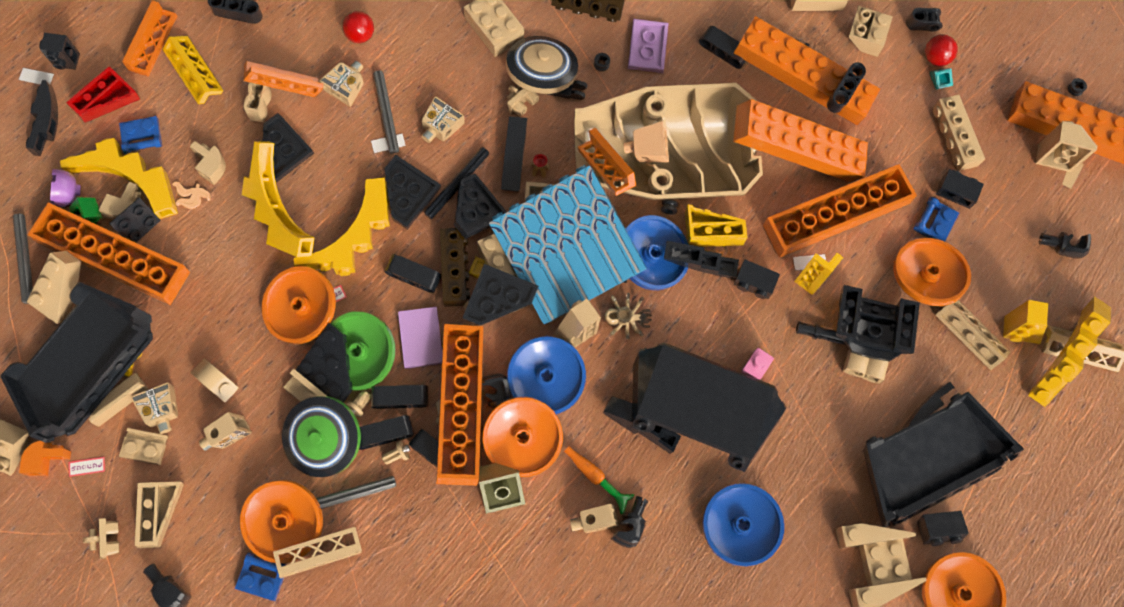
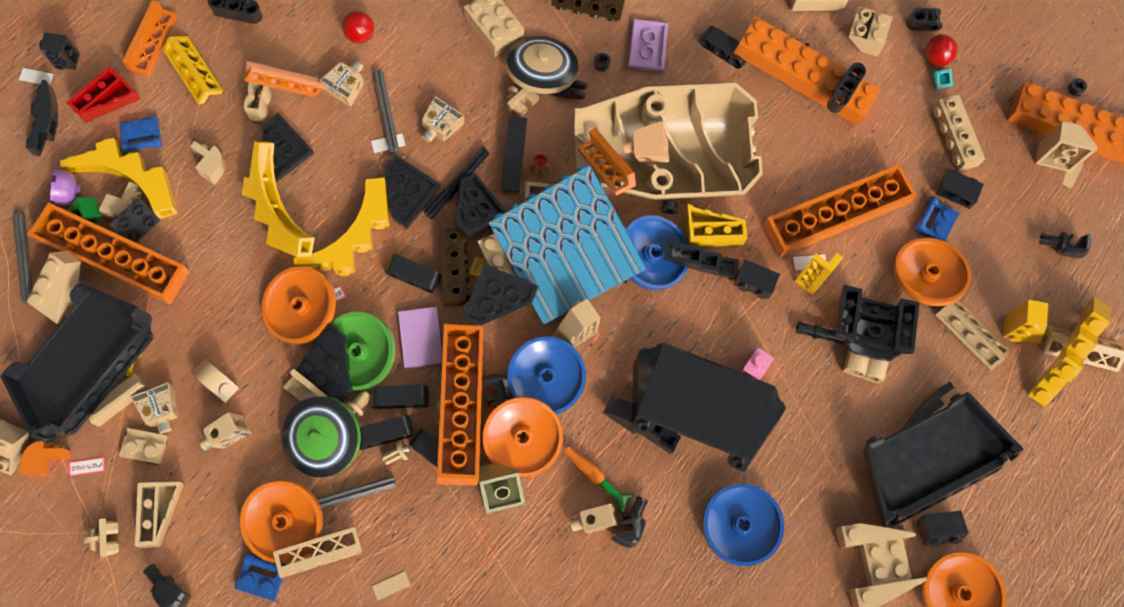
(195, 199): light nougat piece -> none
(391, 585): none -> tan sticker
(625, 315): animal -> none
(800, 141): orange brick -> none

